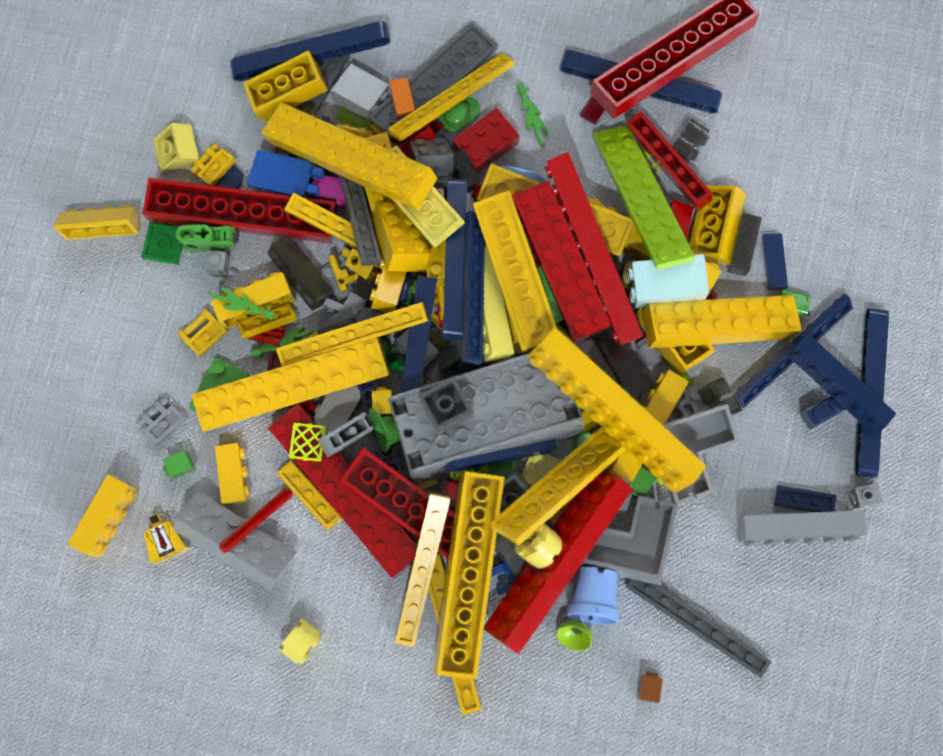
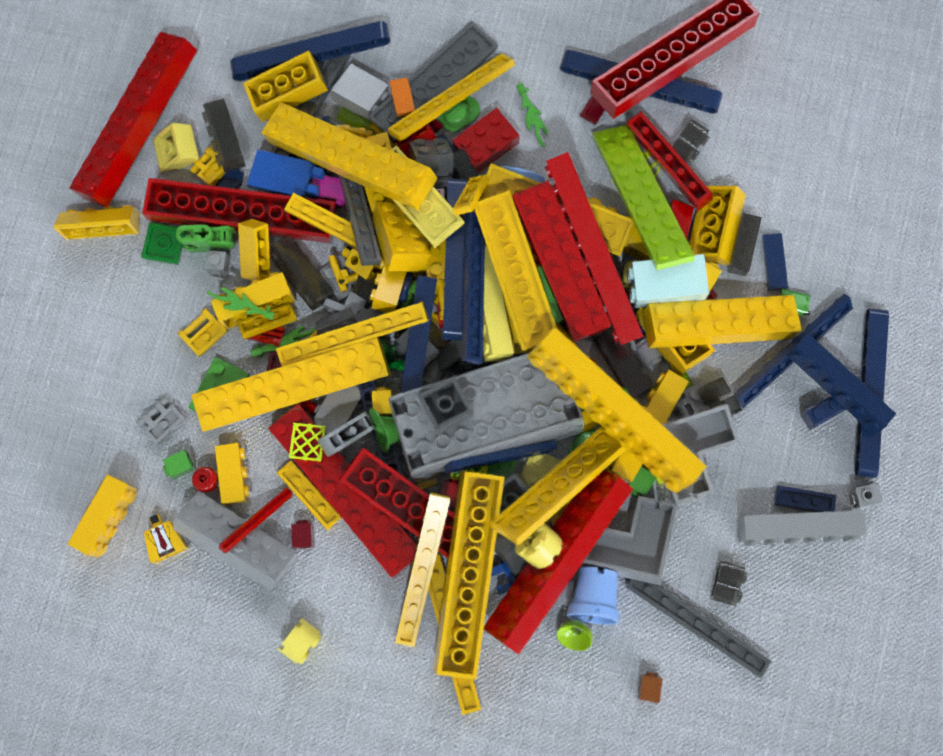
(133, 119): none -> red brick
(209, 484): none -> red head
(224, 135): none -> clear smoke brick
(254, 250): none -> yellow brick
(302, 535): none -> dark red brick
(470, 195): none -> yellow tile
(728, 583): none -> clear smoke brick

